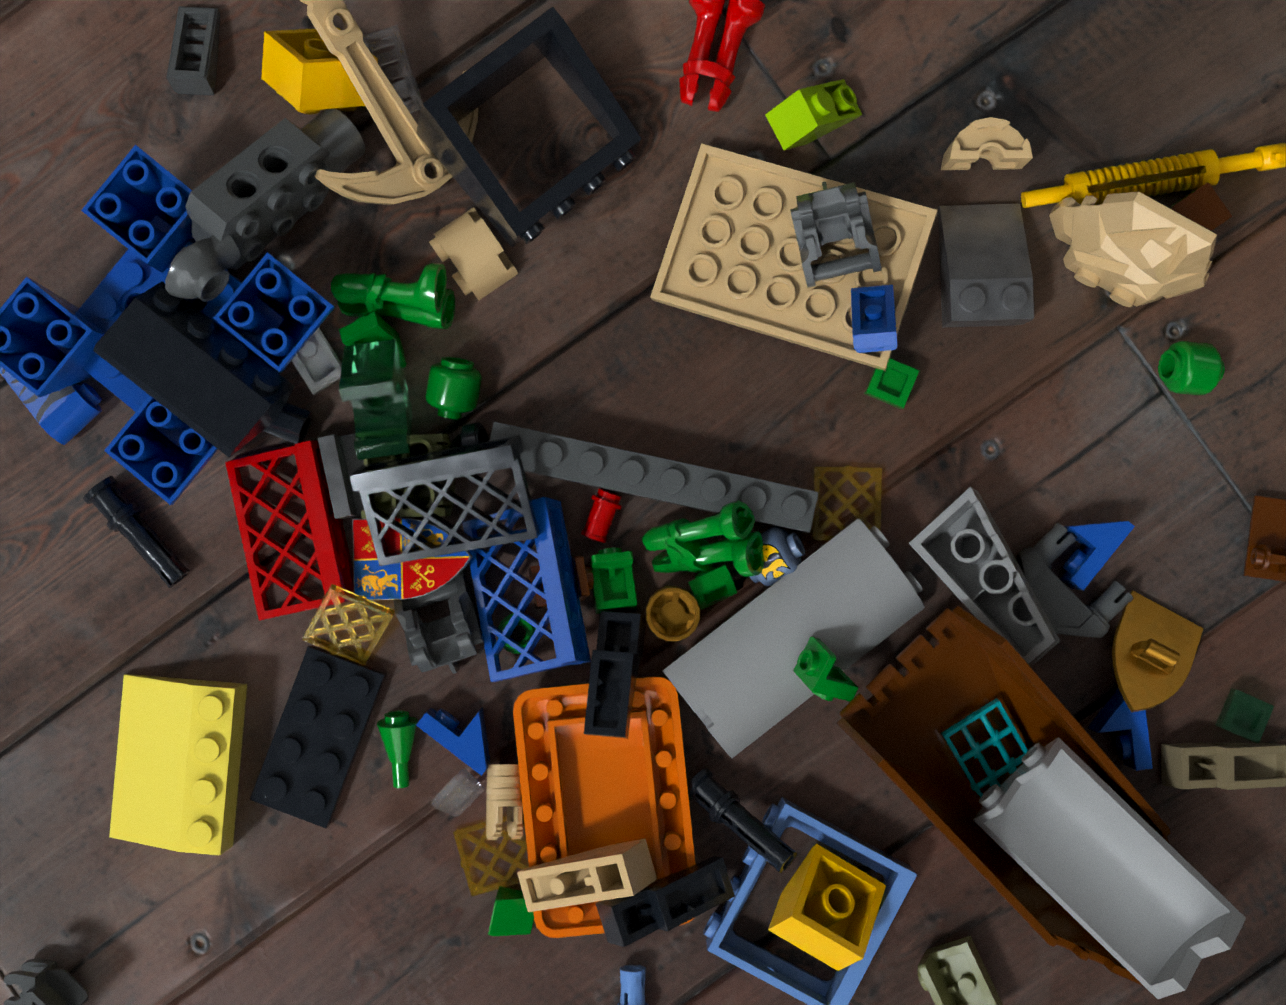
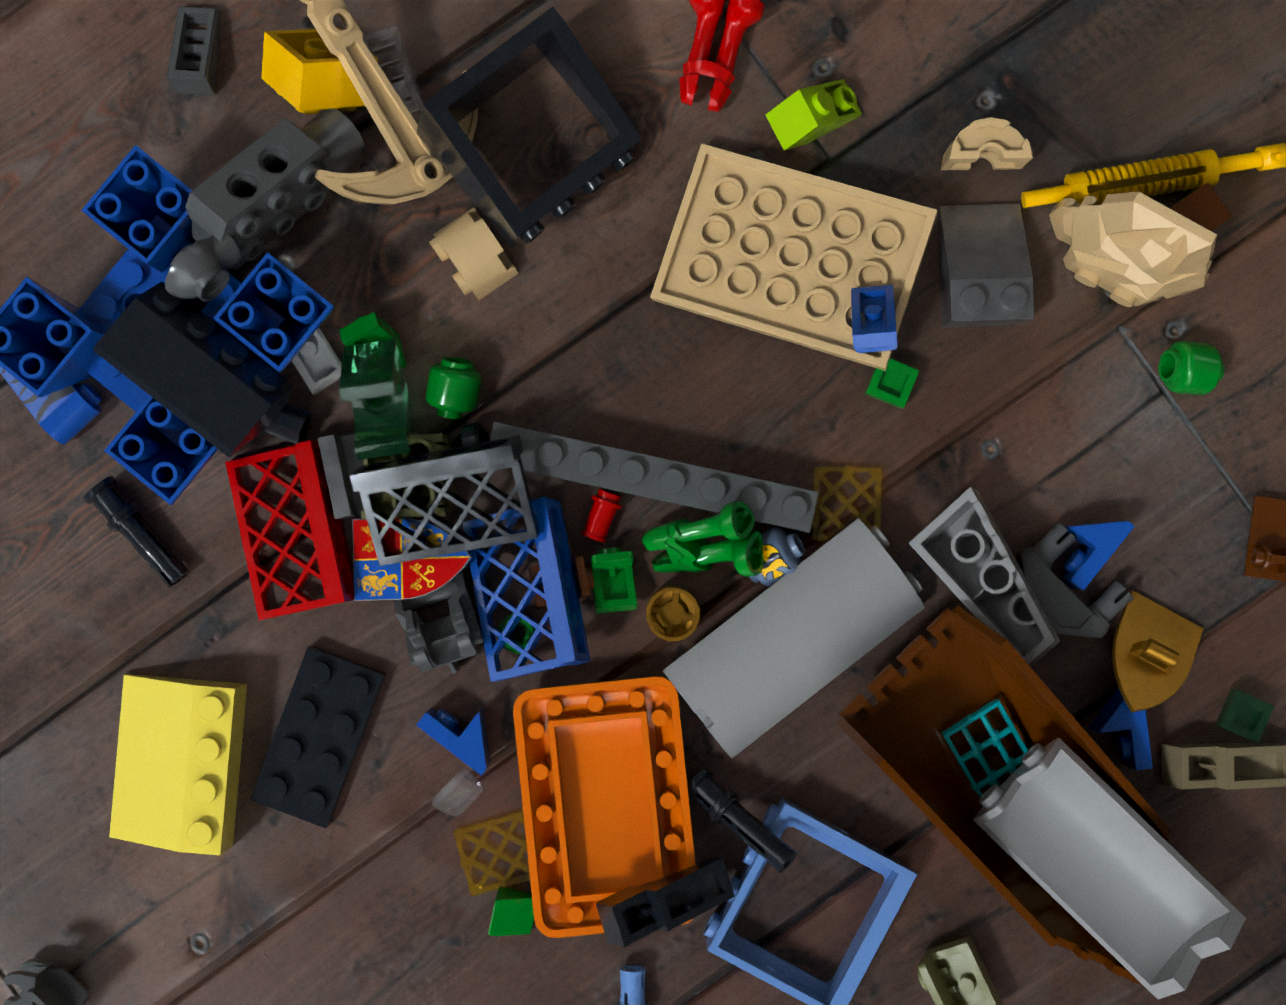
(360, 603): clear yellow window -> none
(398, 737): green cone -> none
(418, 302): green piece -> none
(503, 790): tan hinge -> none
(588, 876): tan slope -> none
(614, 674): black slope -> none
(712, 586): green plate -> none
(819, 674): green bracket -> none
(828, 909): yellow slope -> none
(831, 217): dark grey piece -> none

